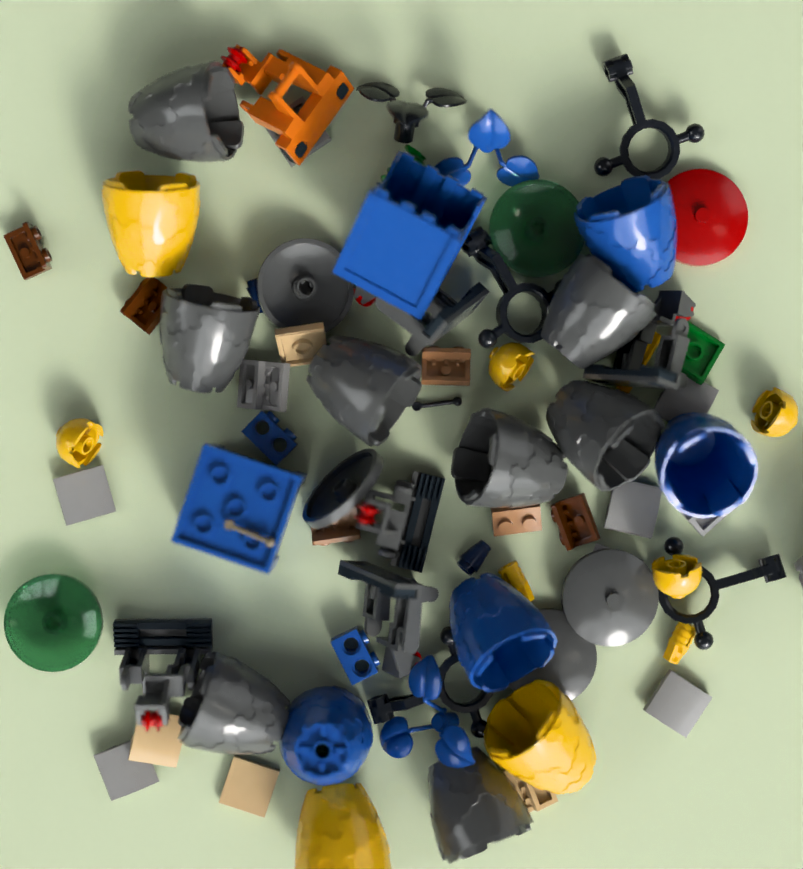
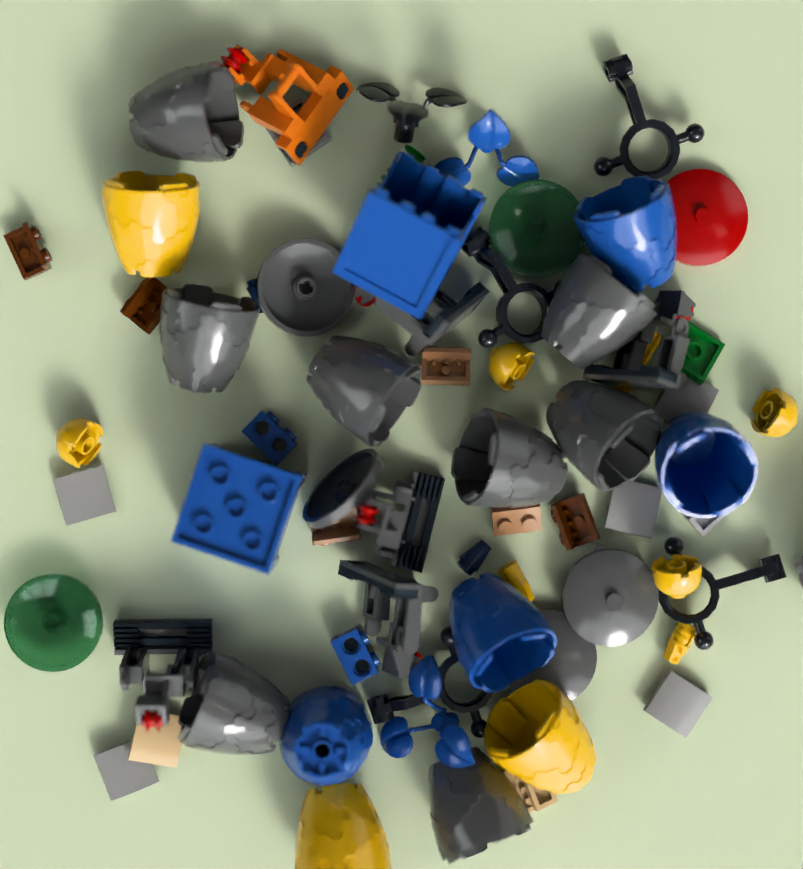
(229, 525): dark tan hinge -> none
(249, 786): tan tile -> none
(263, 385): light grey slope -> none
(300, 343): tan tile -> none
(457, 401): black hinge -> none

